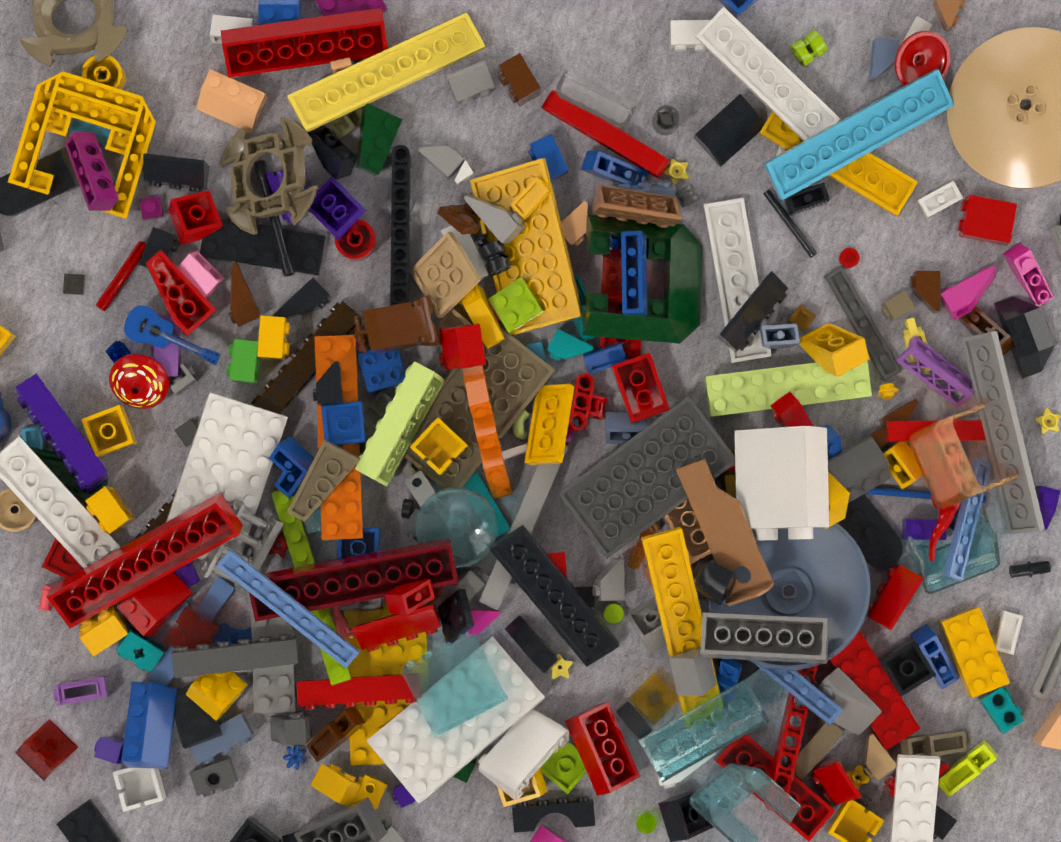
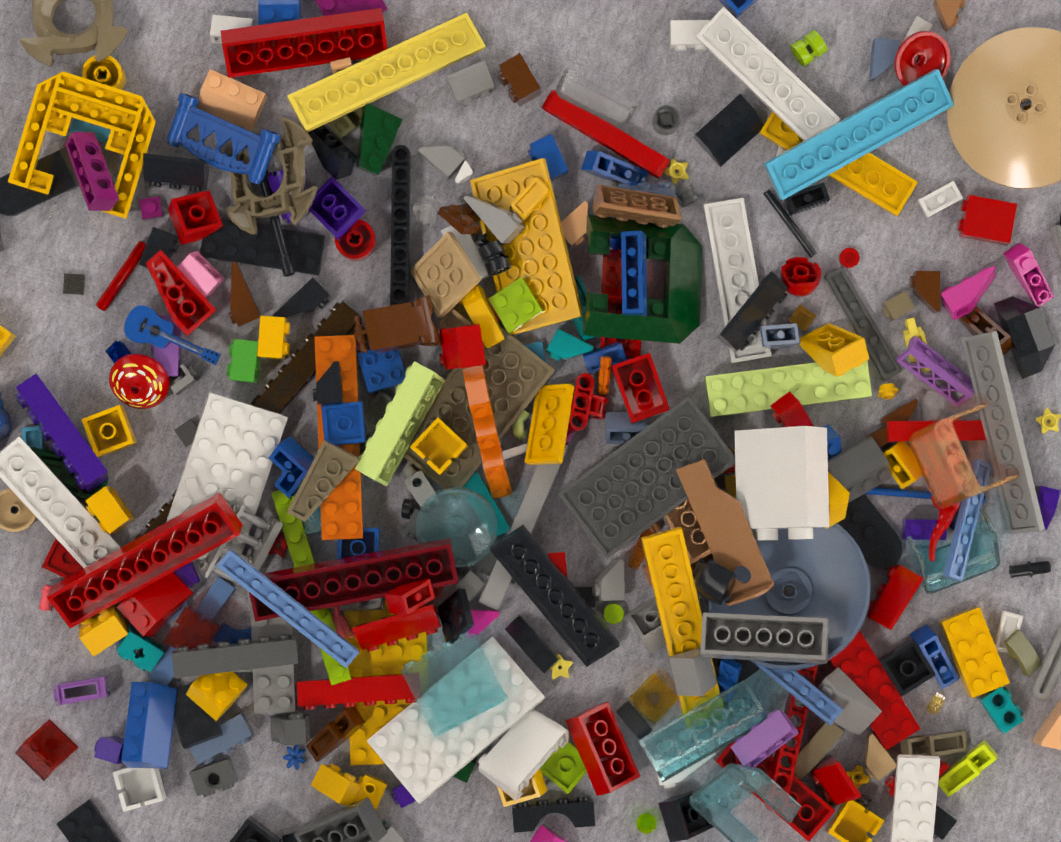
(259, 146): none -> blue piece
(604, 375): none -> orange axle
(764, 739): none -> medium lavender brick
(800, 276): none -> red cylinder
(935, 704): none -> clear yellow piece
(1022, 650): none -> olive slope

